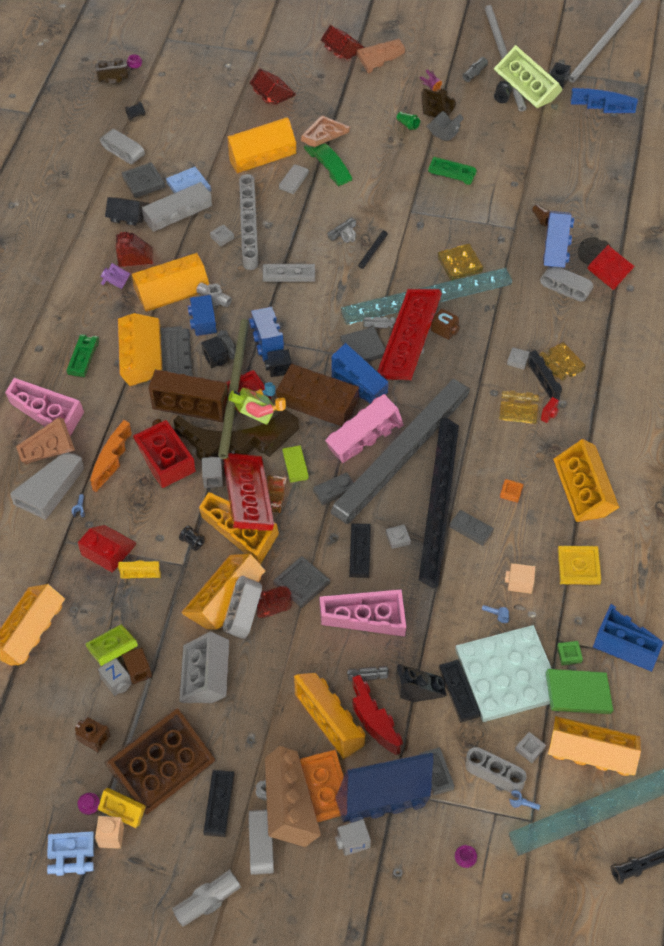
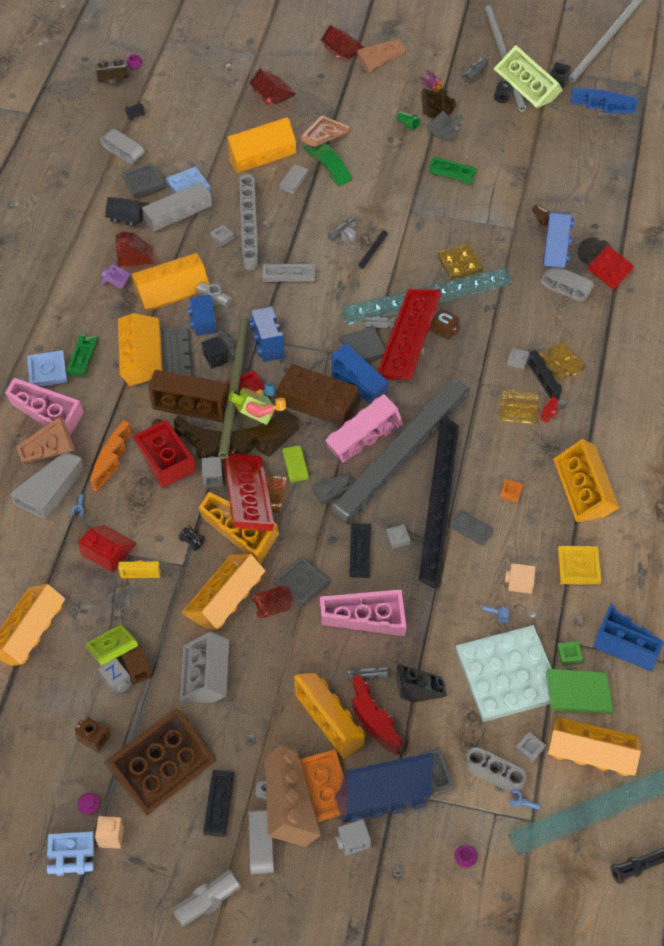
(47, 368): none -> light blue plate
(118, 805): yellow plate -> none
(242, 607): light grey beam -> none
(278, 362): black brick -> none
(459, 691): black tile -> none

